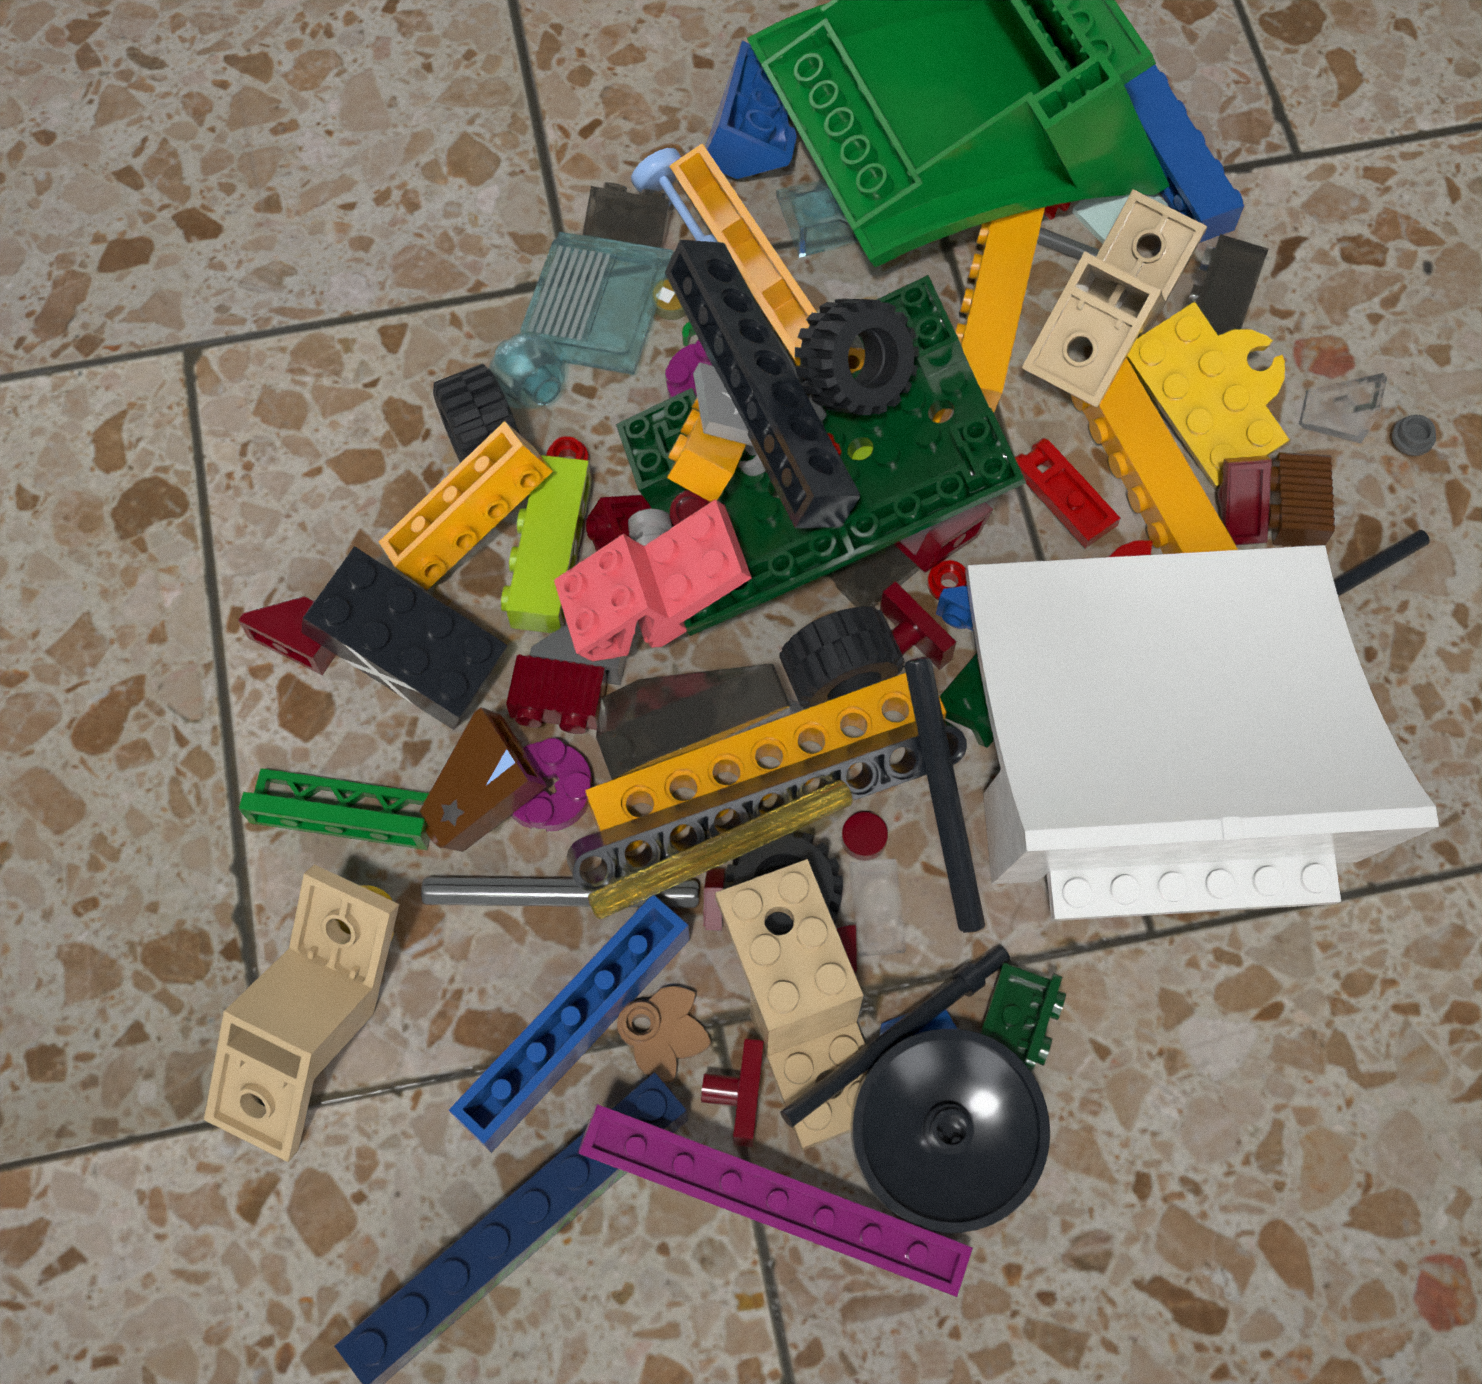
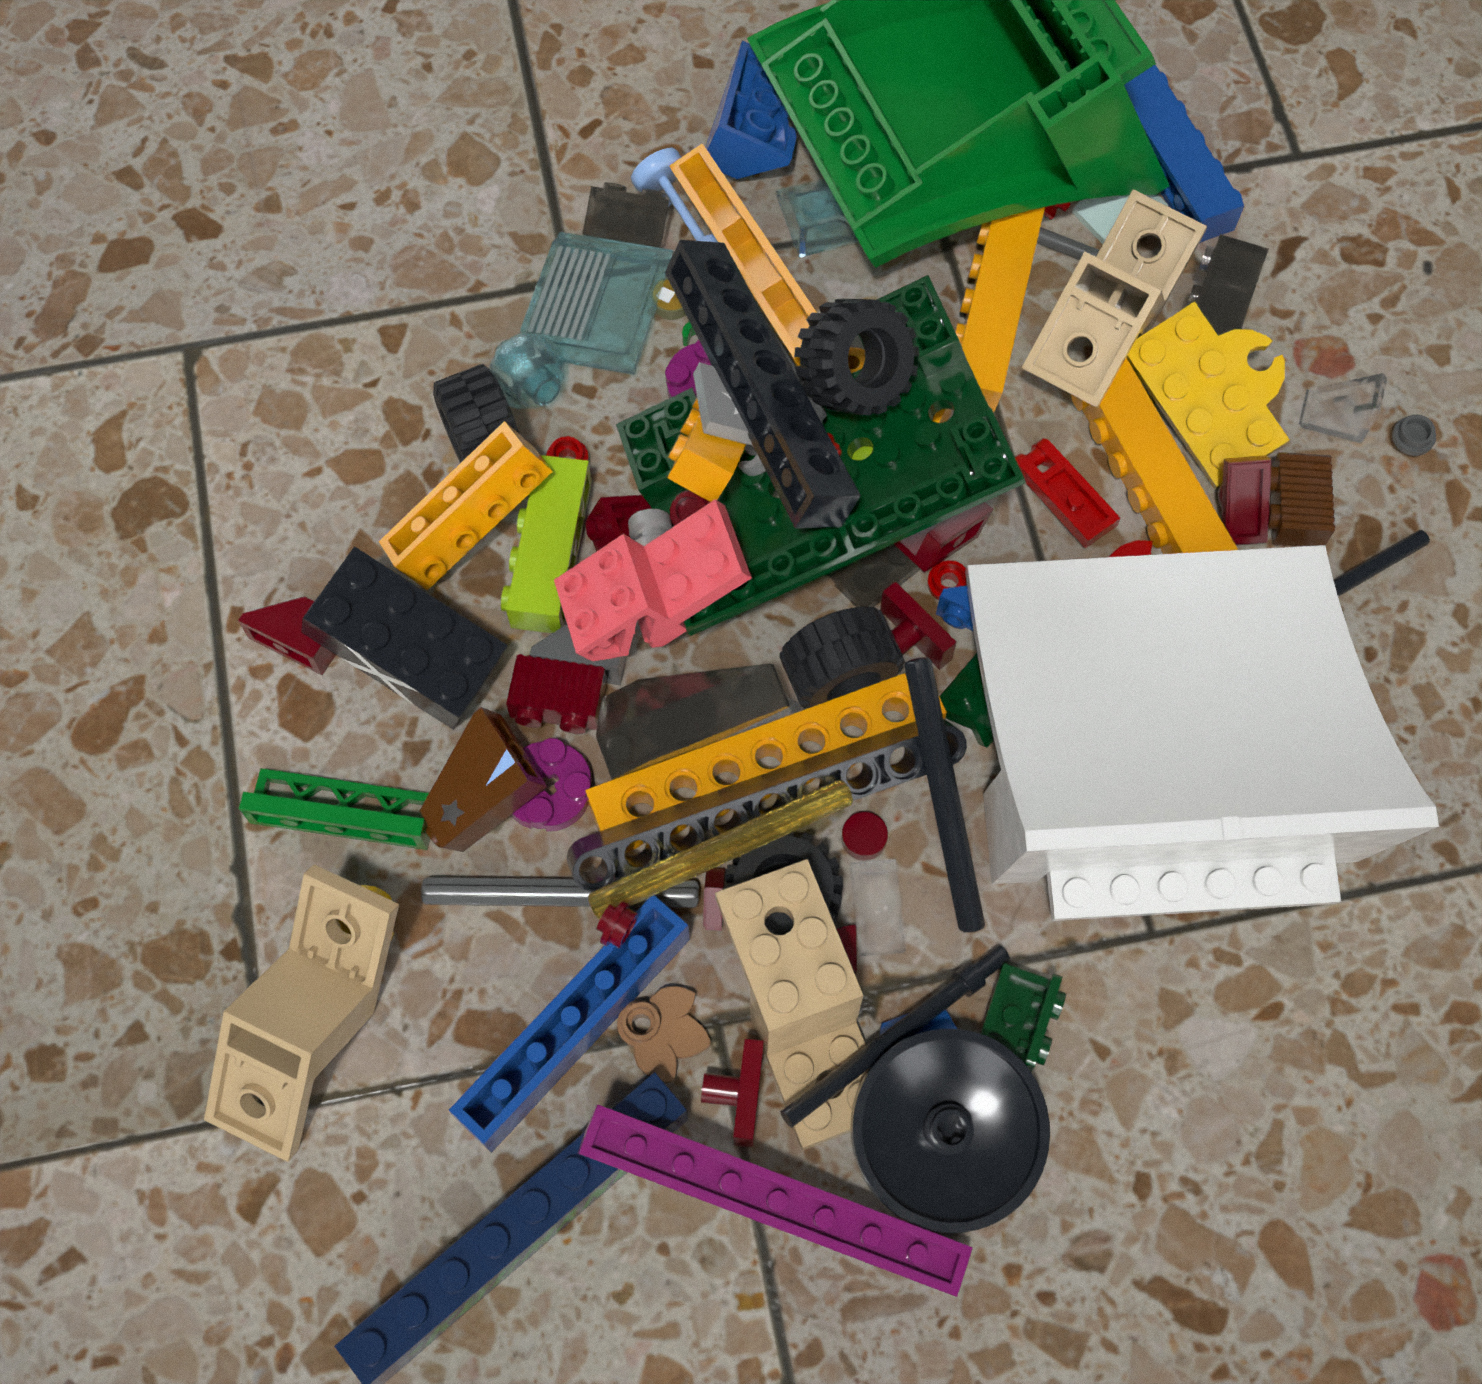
(616, 924): none -> dark red plate

